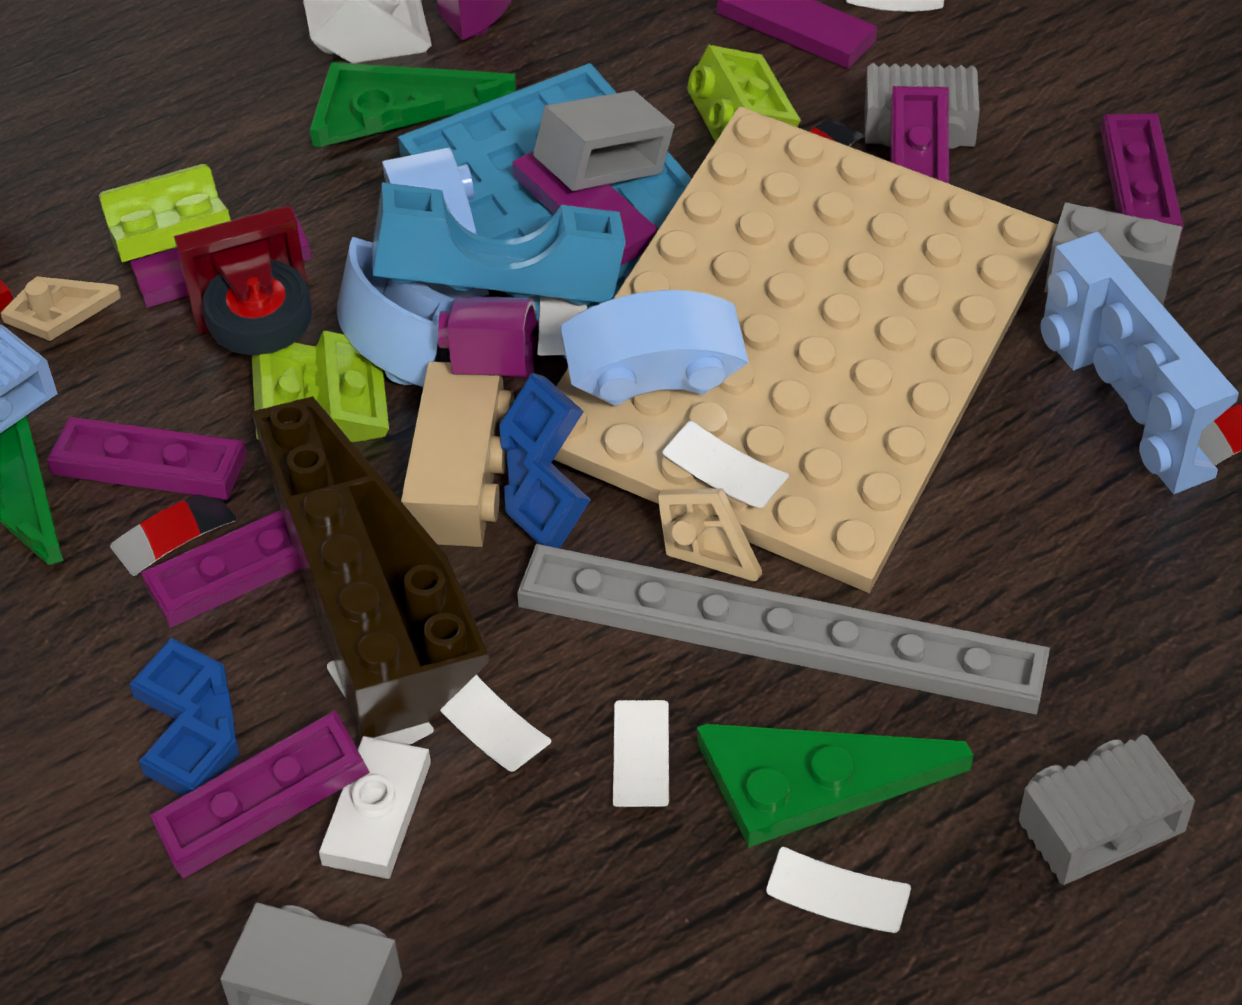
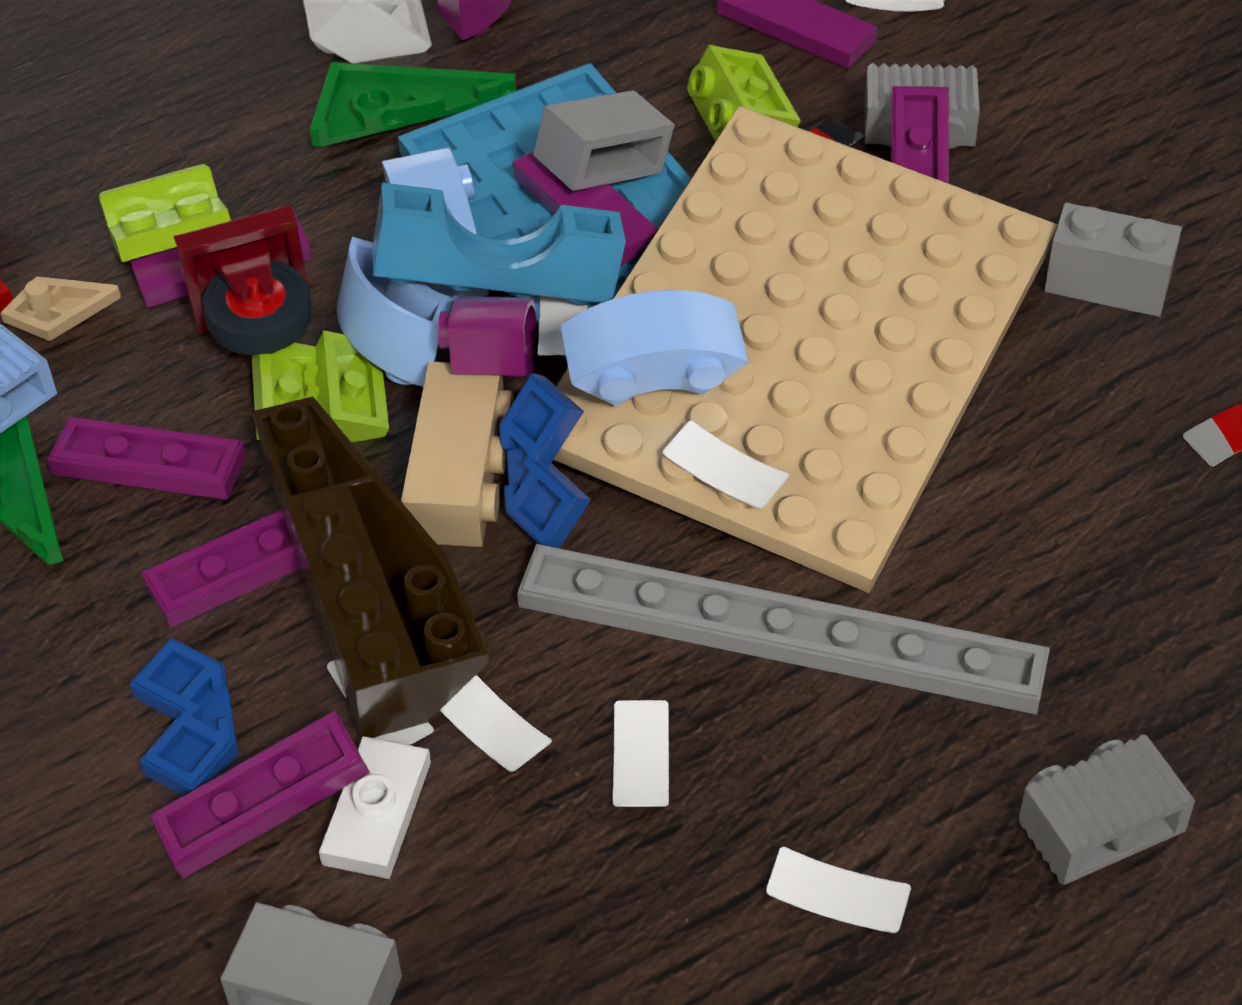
(170, 530): sticker -> none
(706, 532): tan piece -> none
(801, 777): green wing -> none
(1111, 319): light blue piece -> none
(1140, 167): magenta tile -> none

